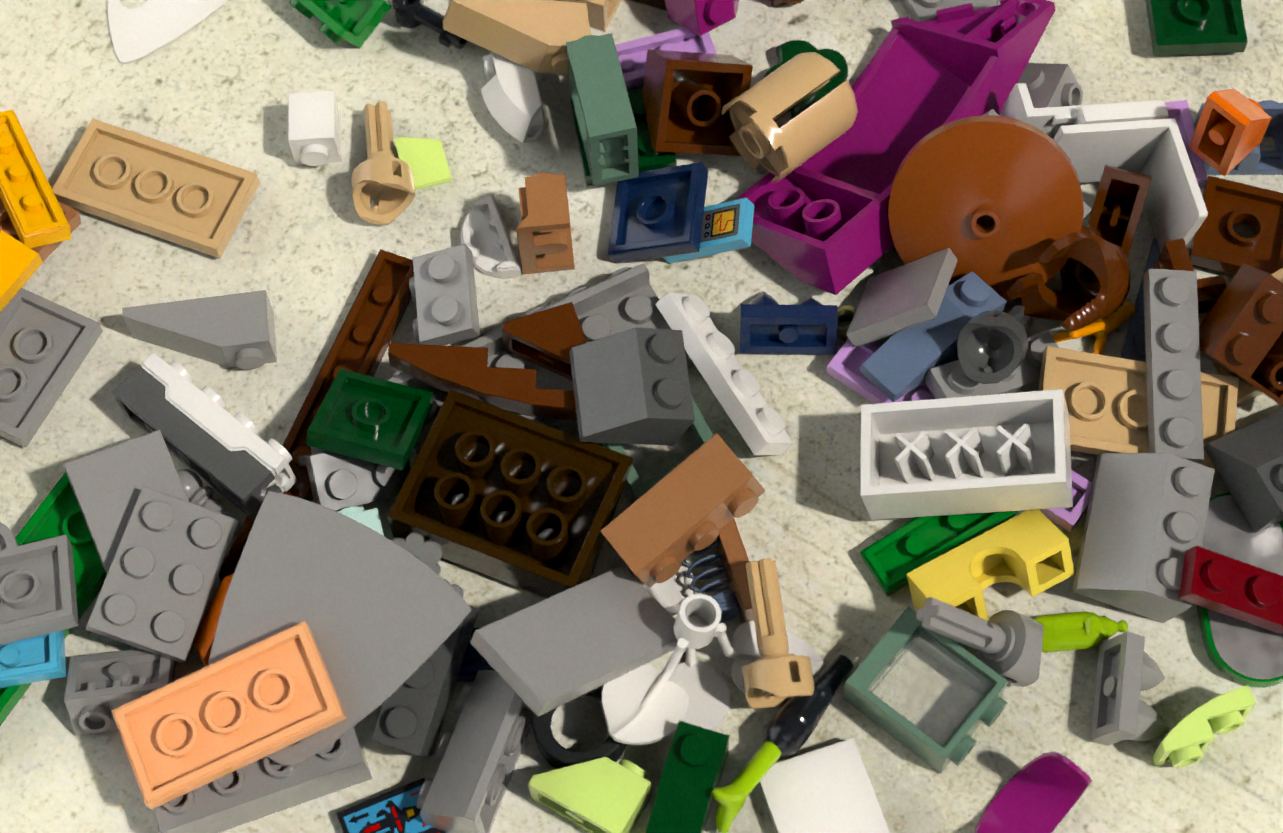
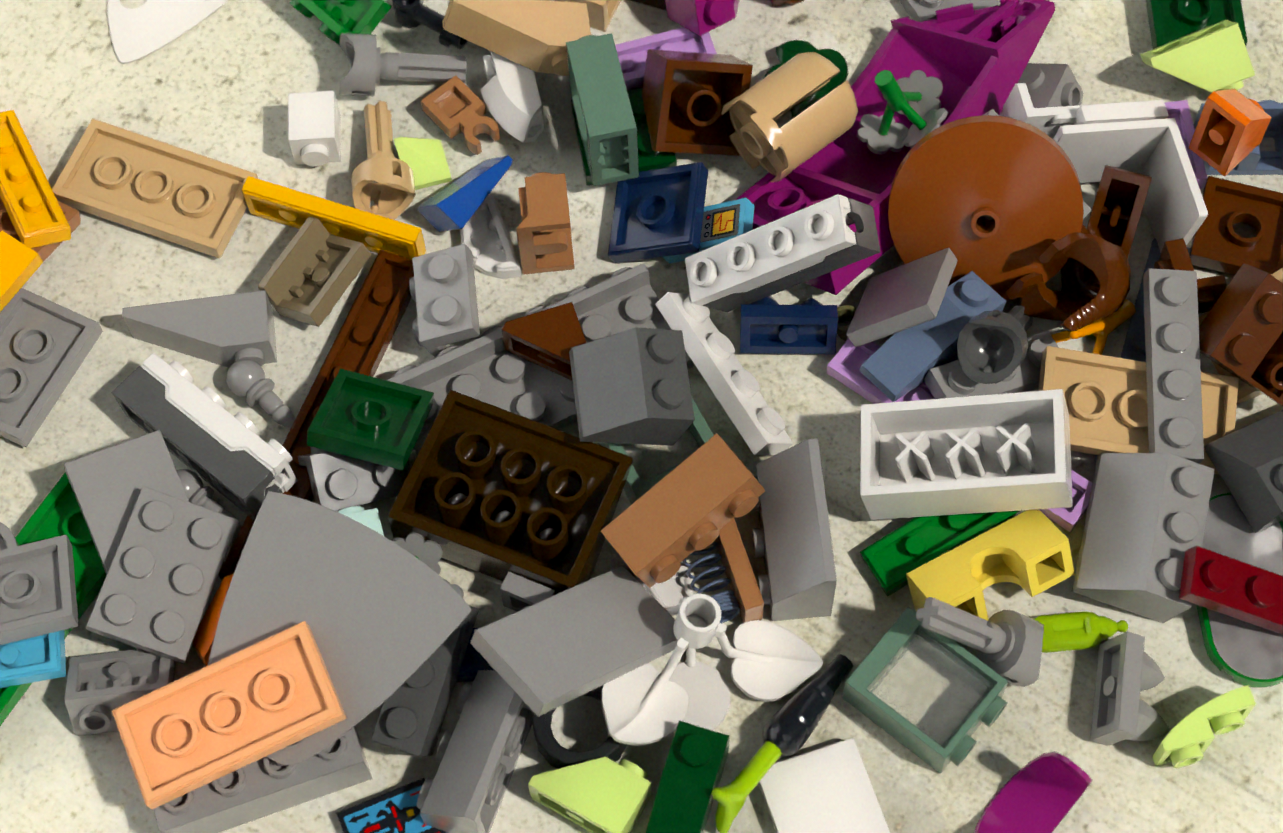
(248, 380): none -> light grey bar
(294, 208): none -> yellow tile
(313, 273): none -> dark tan bracket
(370, 65): none -> light grey piece
(459, 110): none -> medium nougat plate
(459, 200): none -> blue slope
(467, 373): reddish brown slope -> none
(521, 593): none -> light grey tile
(777, 670): tan piece -> none
(782, 254): none -> white piece
(794, 535): none -> light grey slope
(909, 96): none -> light grey plant
(1207, 58): none -> yellowish green slope

